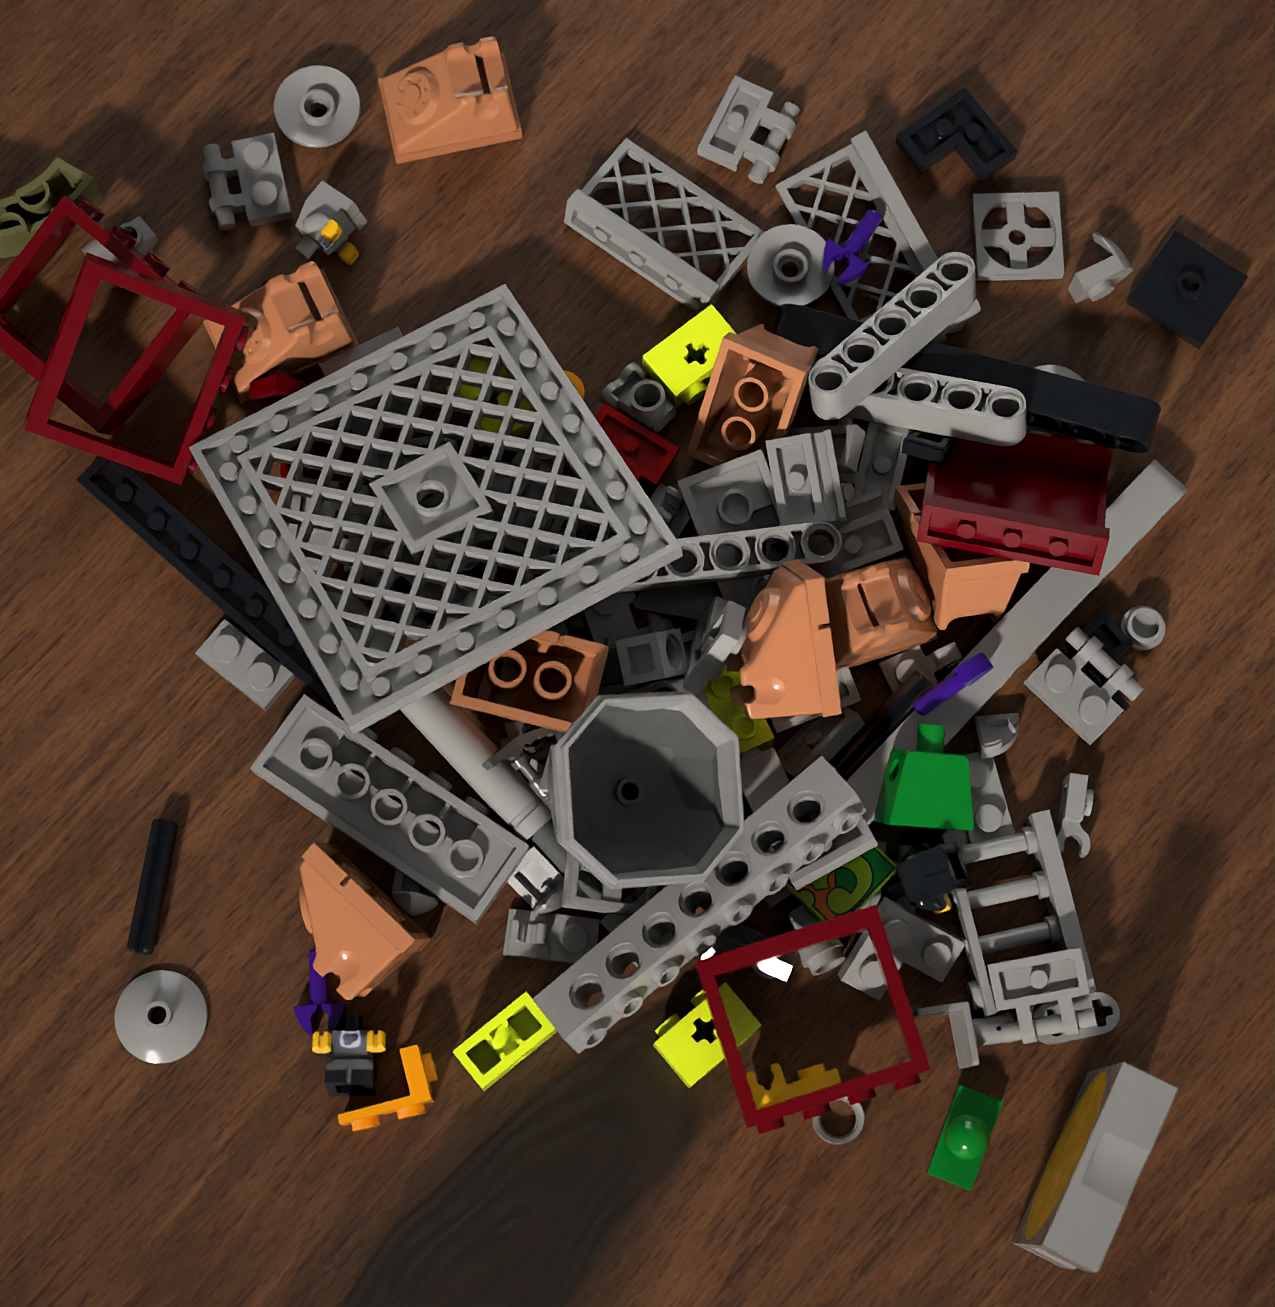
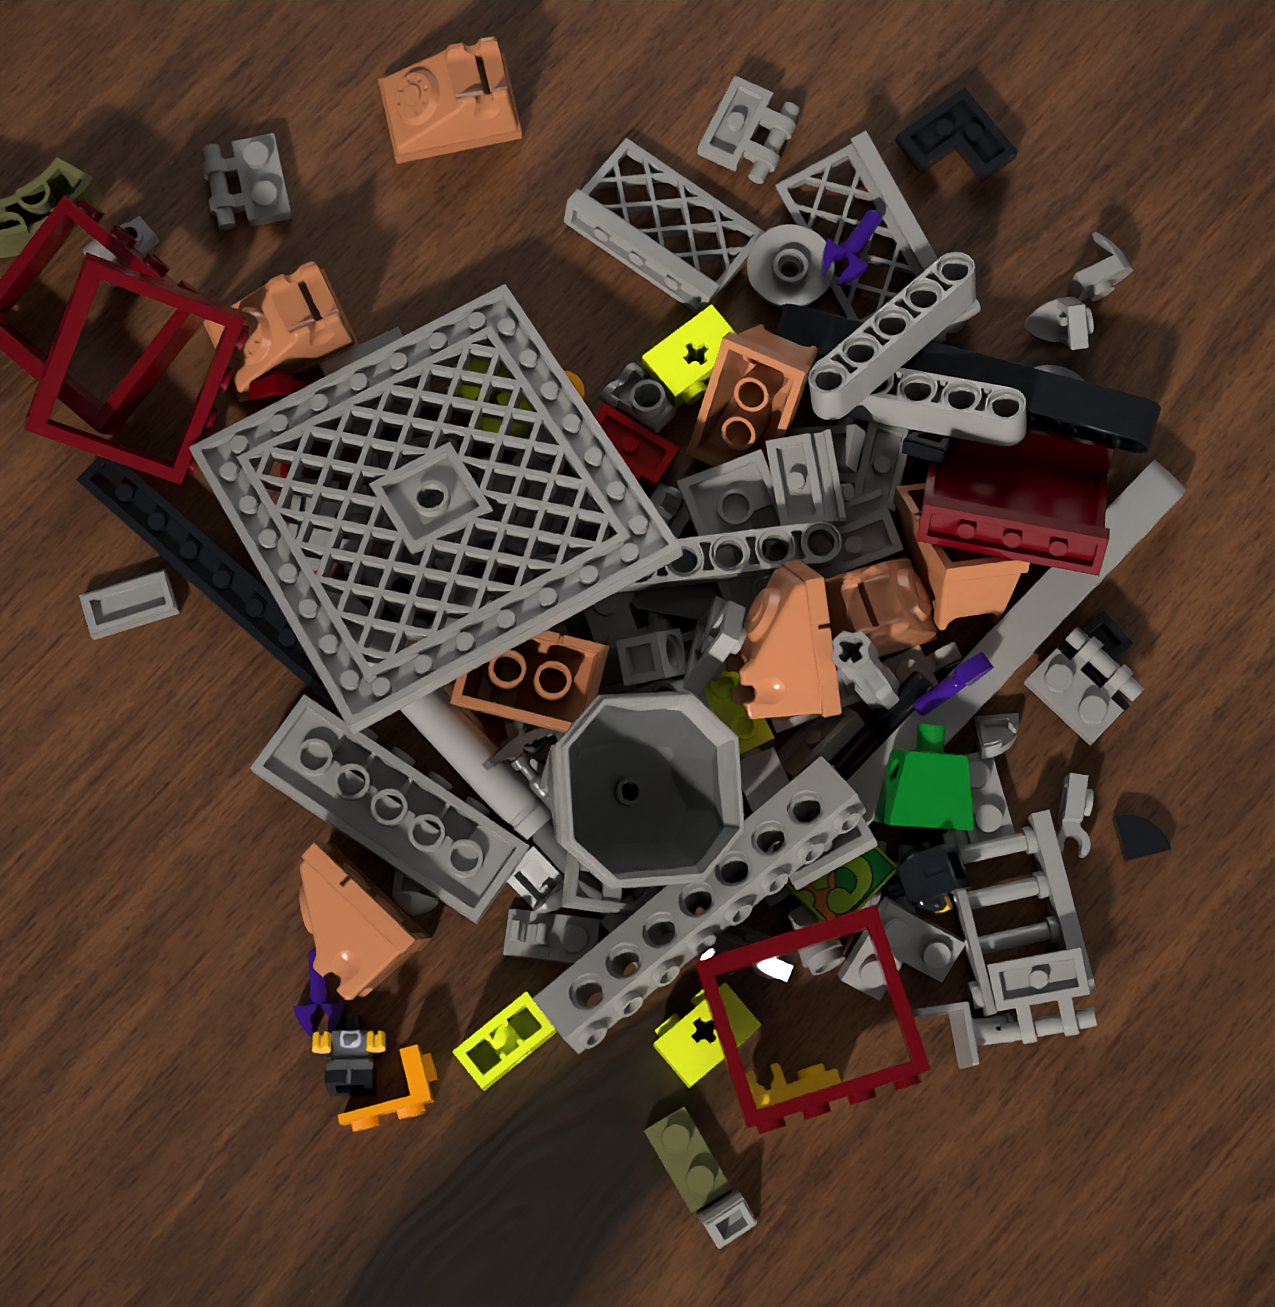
(129, 604): none -> light grey tile
(152, 886): black axle -> none
(184, 1019): light grey dish -> none
(245, 665): light grey plate -> none
(314, 89): light grey dish -> none
(327, 222): light grey piece -> none
(687, 1159): none -> olive plate
(727, 1218): none -> light grey slope
(859, 662): none -> light grey axle
(859, 1122): light grey piece -> none
(964, 1137): green tile -> none
(988, 269): light grey piece -> none
(1062, 321): none -> light grey plate
(1082, 1002): light grey beam -> none
(1094, 1166): light grey tile -> none
(1139, 837): none -> black tile
(1143, 627): light grey plate -> none
(1186, 289): black plate -> none

